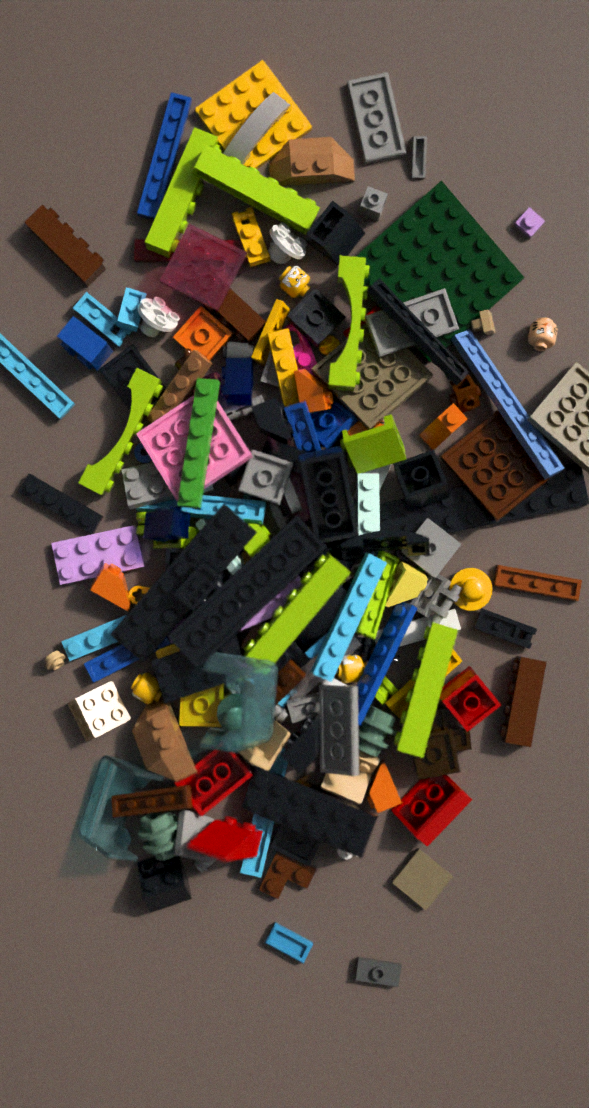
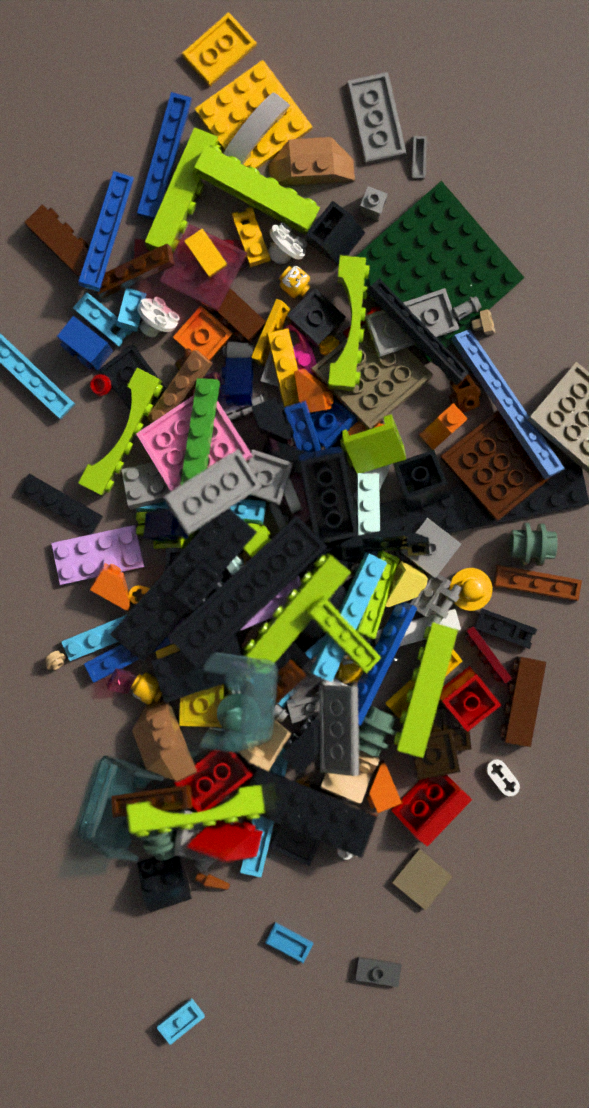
(99, 711): bracket -> none
(100, 385): none -> red plate
(106, 231): none -> blue plate
(121, 681): none -> clear pink plate
(136, 270): none -> reddish brown plate
(137, 452): blue plate -> none
(145, 818): none -> lime arch
(180, 1021): none -> medium azure plate
(205, 253): none -> yellow tile
(212, 491): none -> light grey tile
(212, 882): none -> dark orange bar
(219, 49): none -> yellow tile
(283, 869): reddish brown plate -> none
(343, 634): none -> lime tile
(384, 690): lime wheel -> none
(467, 308): none -> light grey pin
(486, 655): none -> dark red plate
(498, 780): none -> white beam
(529, 223): lavender plate -> none
(533, 544): none -> sand green piece
(542, 334): light nougat head -> none

